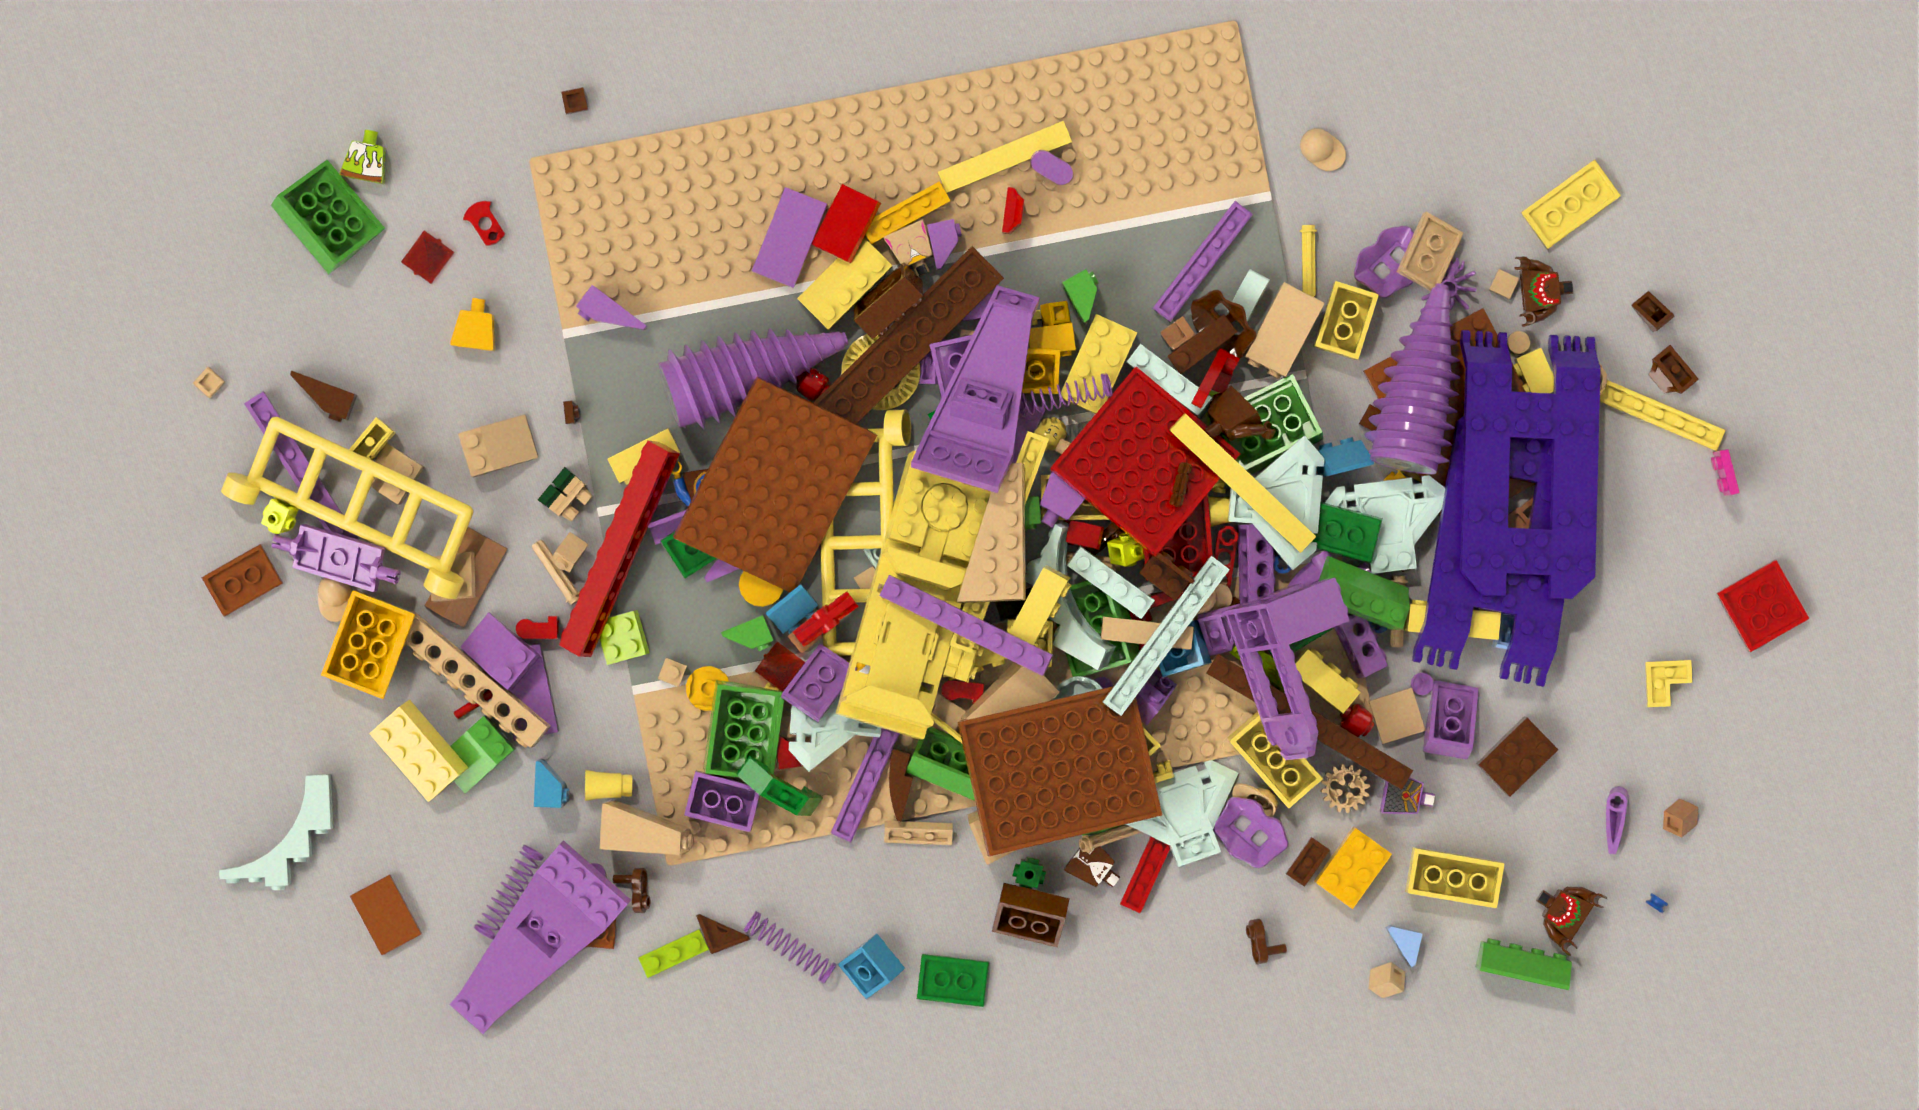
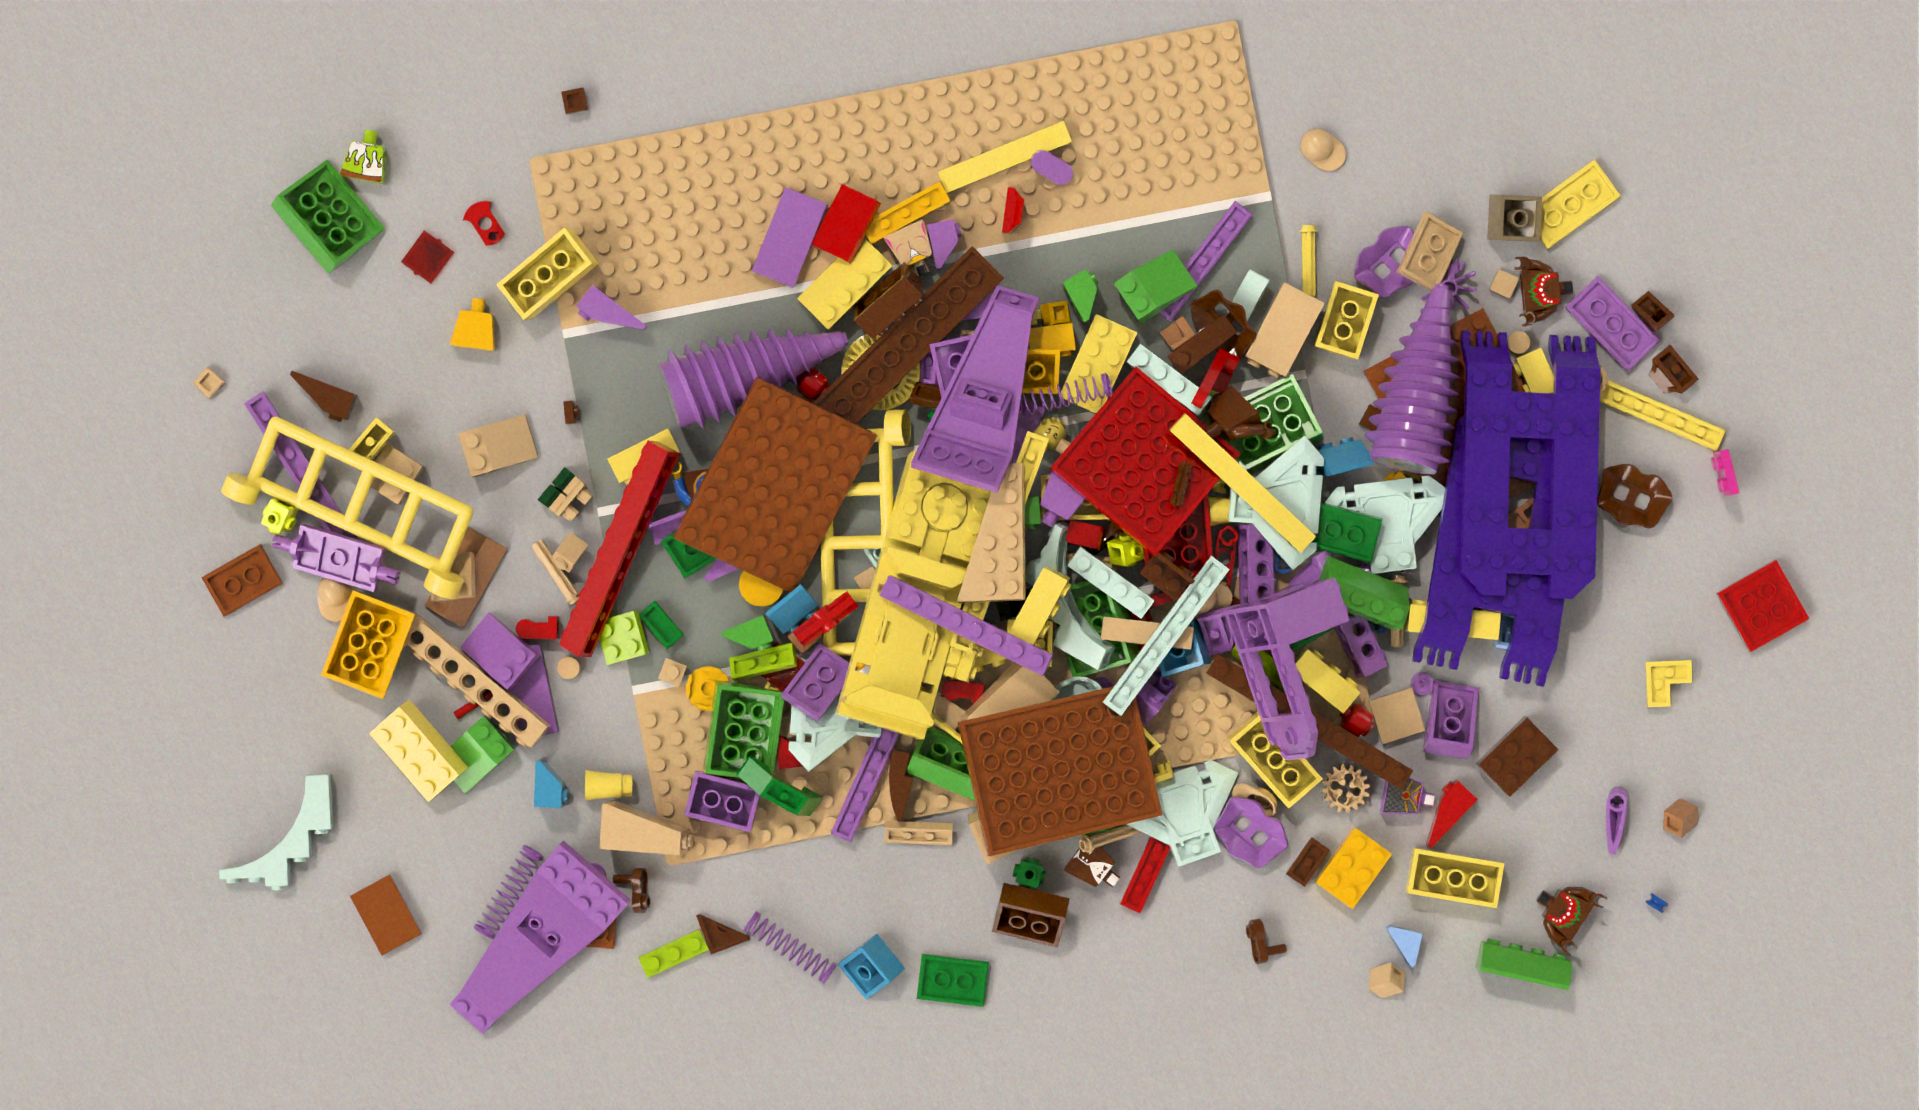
(547, 273): none -> light yellow brick
(568, 667): none -> tan tile
(661, 624): none -> green tile
(763, 662): none -> lime plate
(925, 395): none -> reddish brown tile
(1155, 286): none -> bright green slope
(1450, 809): none -> red slope
(1514, 218): none -> dark tan slope
(1612, 323): none -> medium lavender tile
(1625, 511): none -> reddish brown piece

